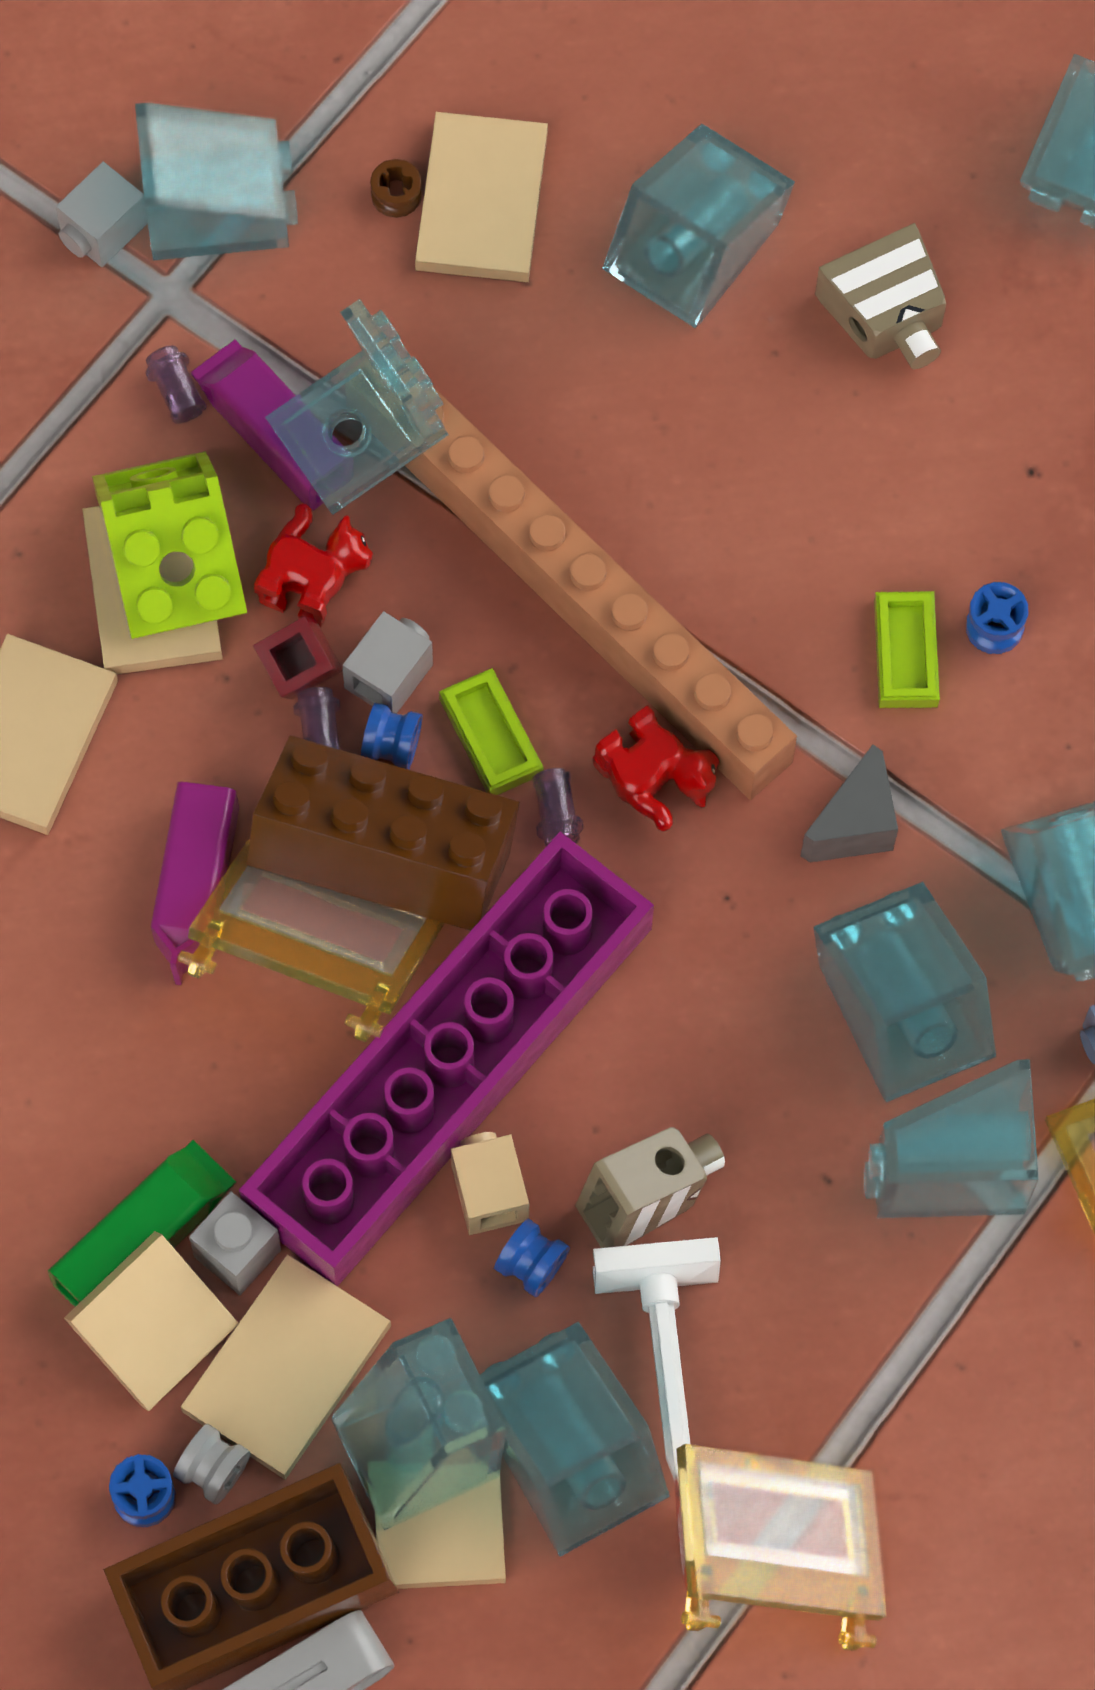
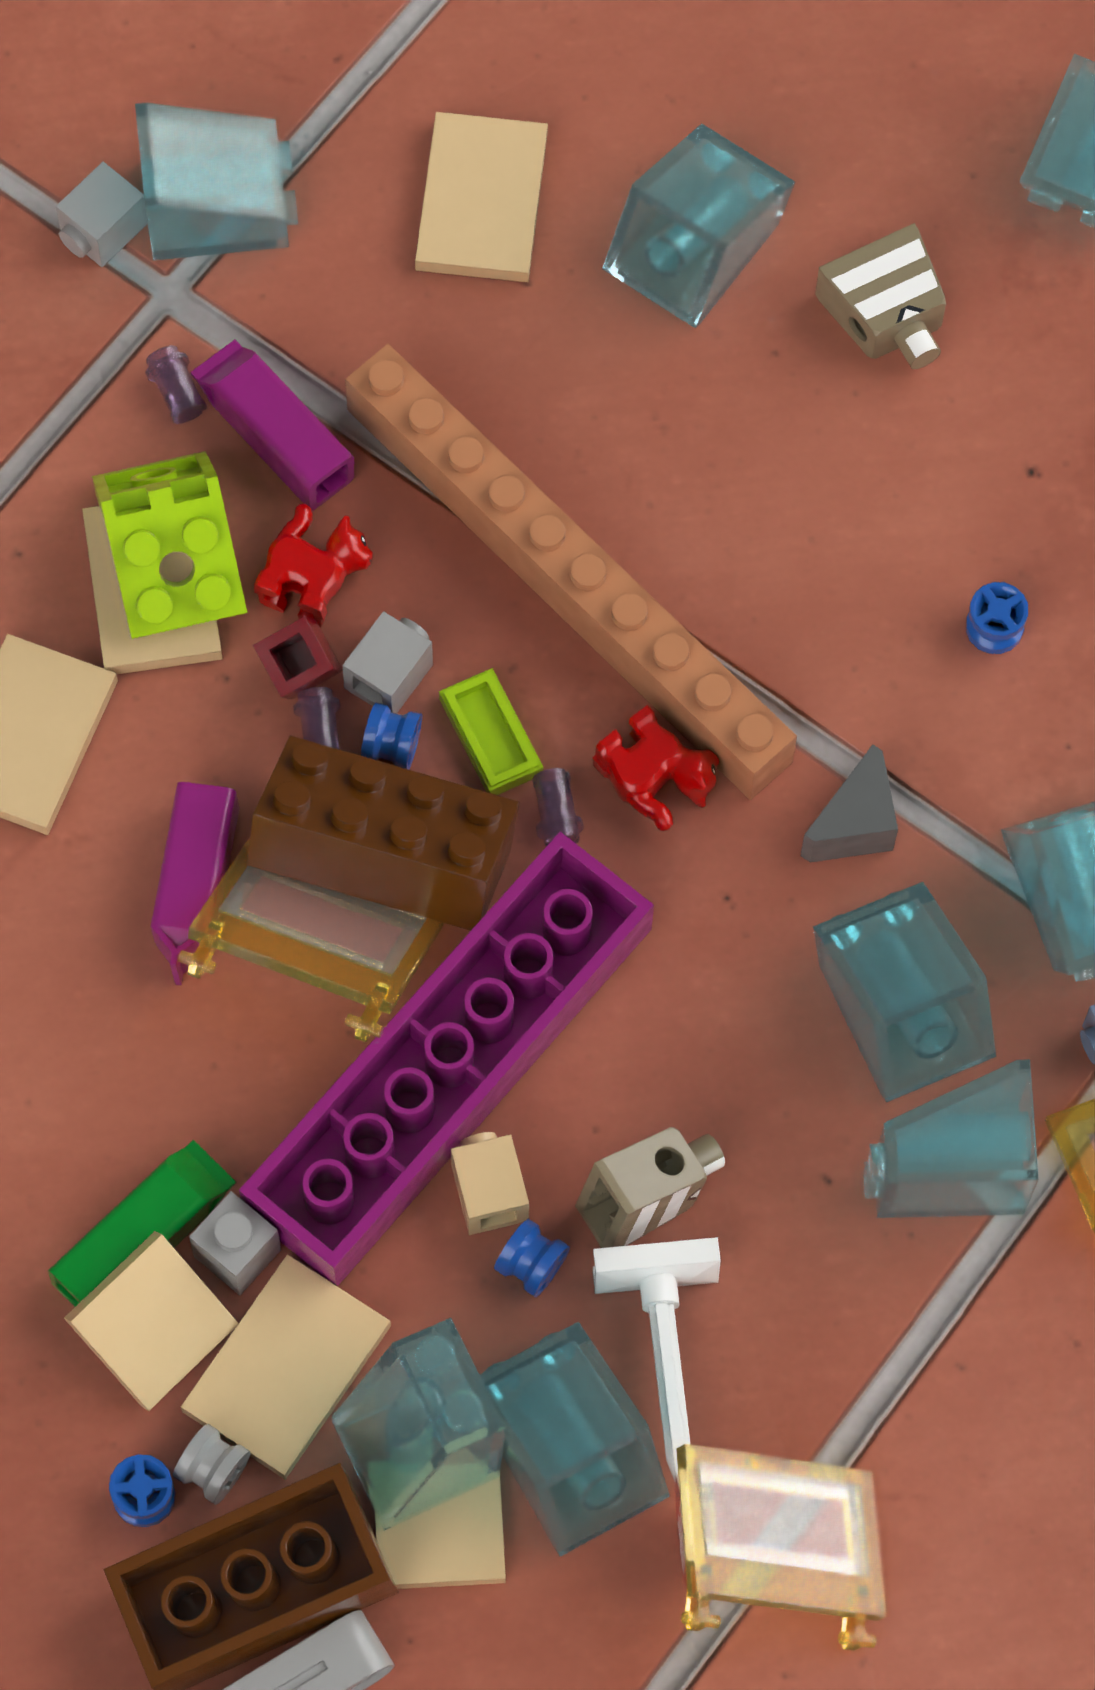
(380, 184): reddish brown bush -> none
(381, 391): clear light blue bracket -> none
(906, 649): lime tile -> none

